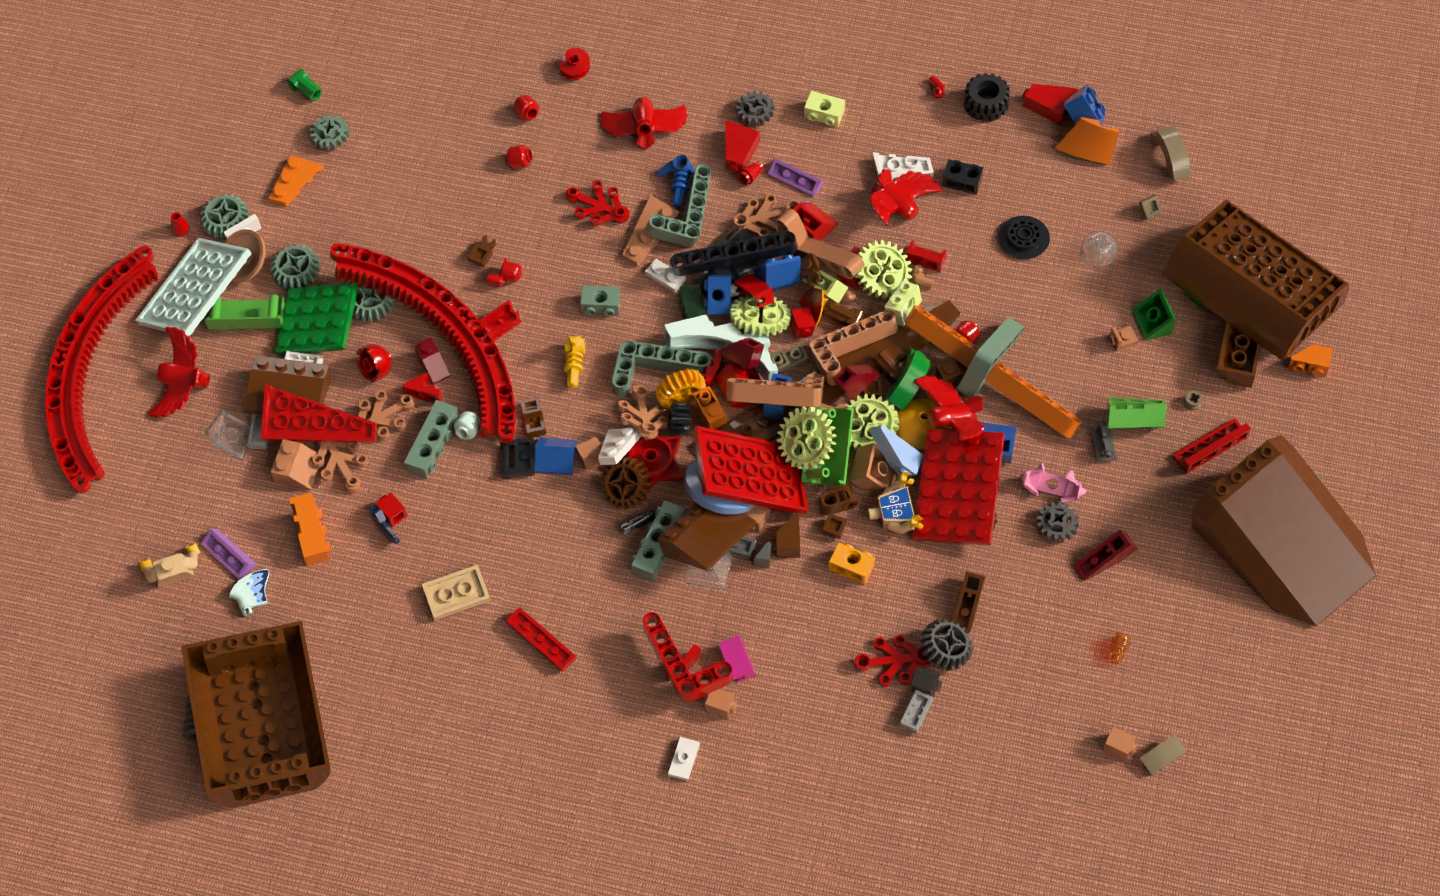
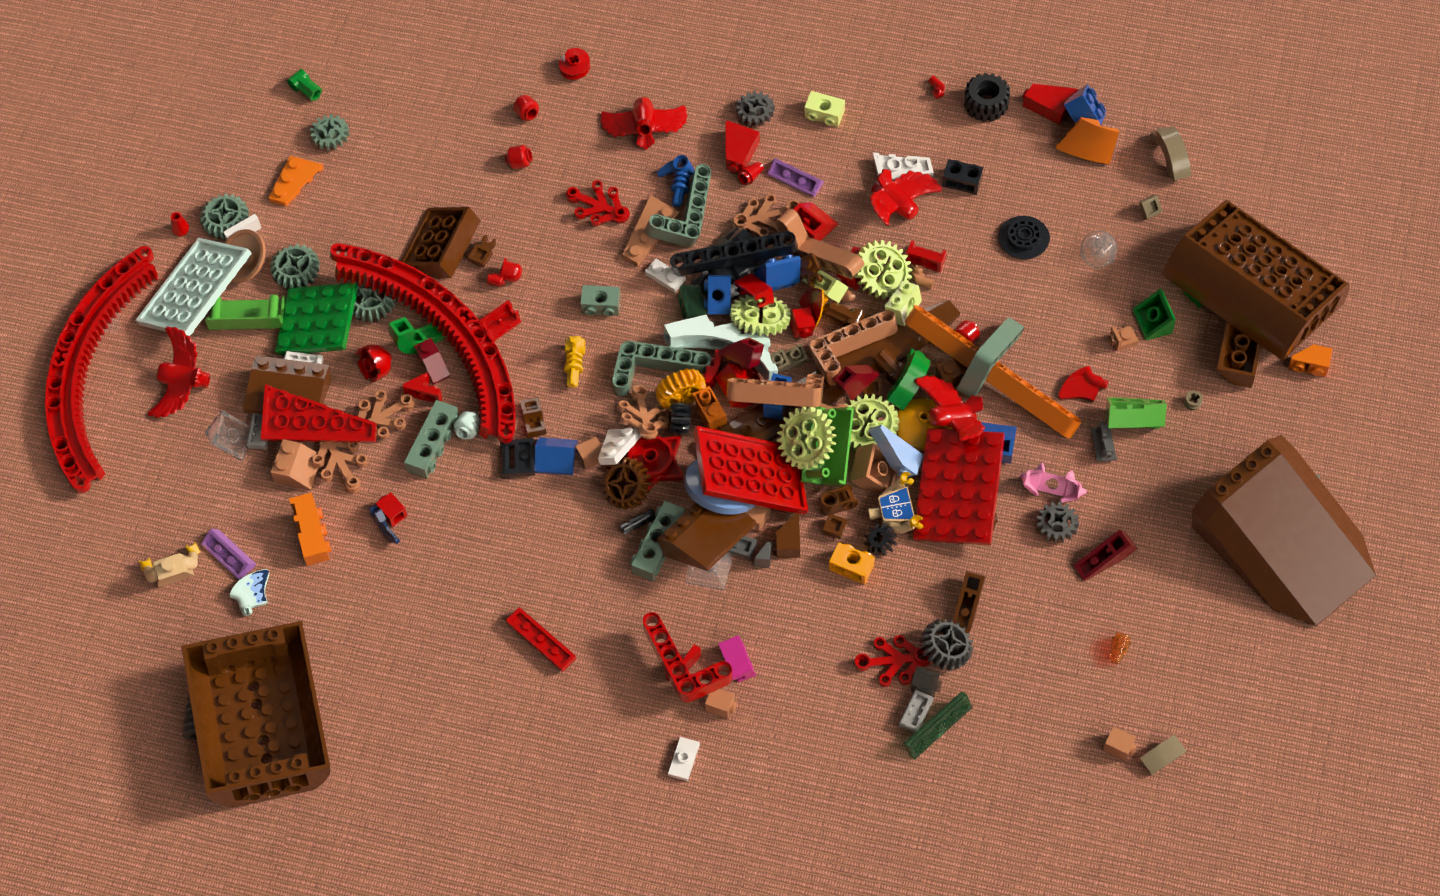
(407, 337): none -> green arch
(441, 240): none -> reddish brown slope
(456, 592): tan plate -> none
(874, 537): none -> black gear
(938, 725): none -> clear green plate
(1082, 385): none -> red arm
(1212, 449): red fence -> none

